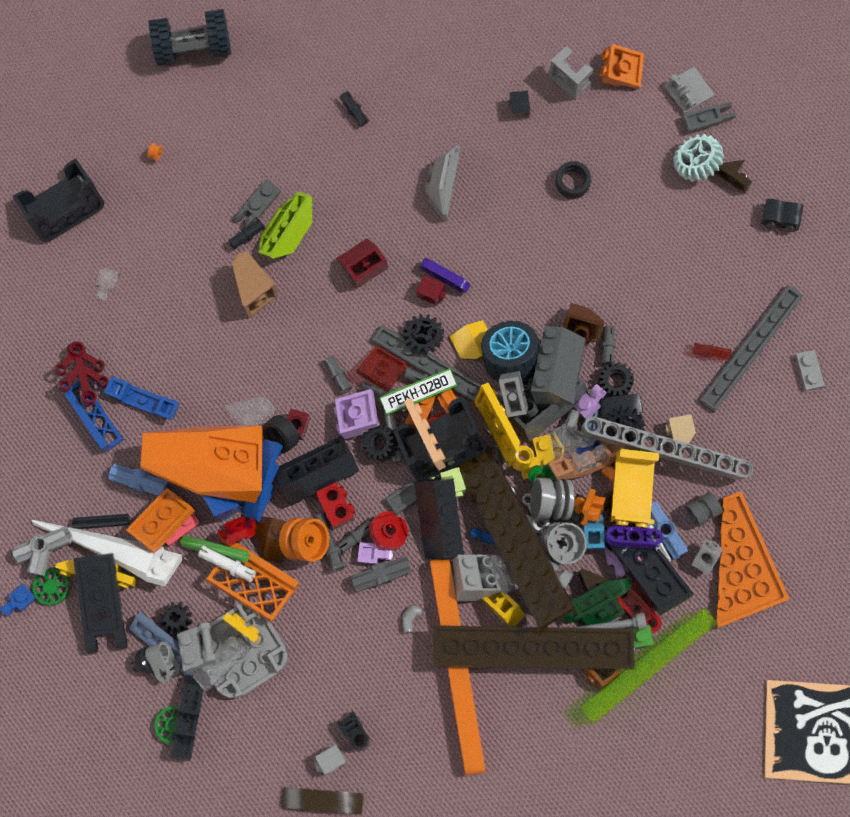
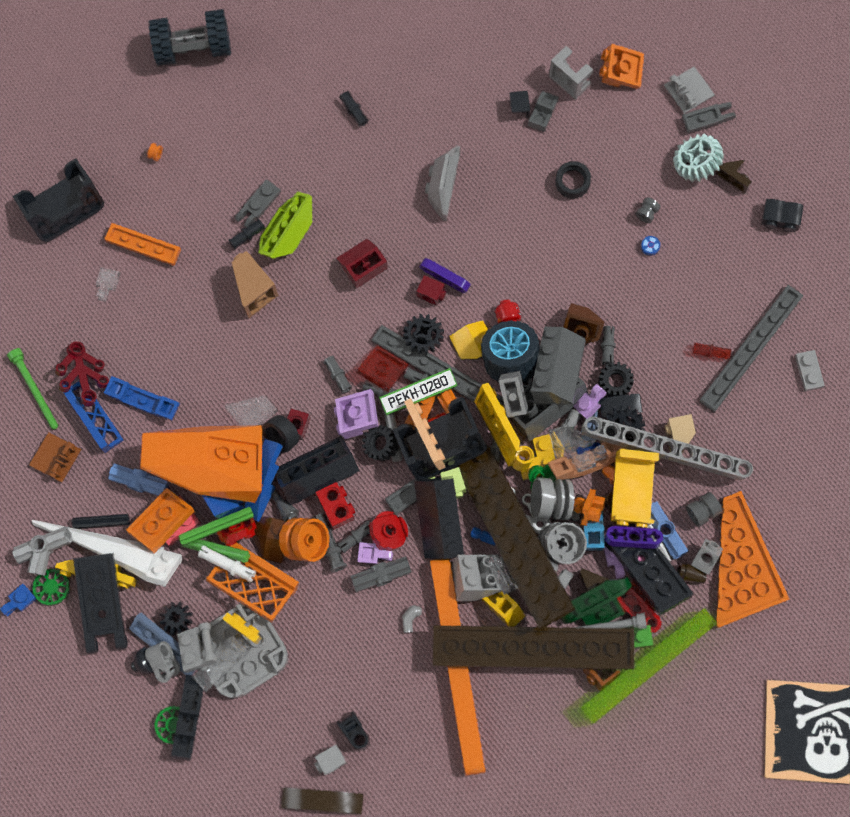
(16, 357): none -> bright green piece
(55, 457): none -> dark orange hinge
(142, 244): none -> orange plate
(216, 526): none -> bright green axle
(286, 511): none -> dark grey cone
(507, 311): none -> red head
(543, 111): none -> dark grey slope
(648, 209): none -> dark grey wheel
(650, 245): none -> blue tile
(691, 574): none -> dark brown cone

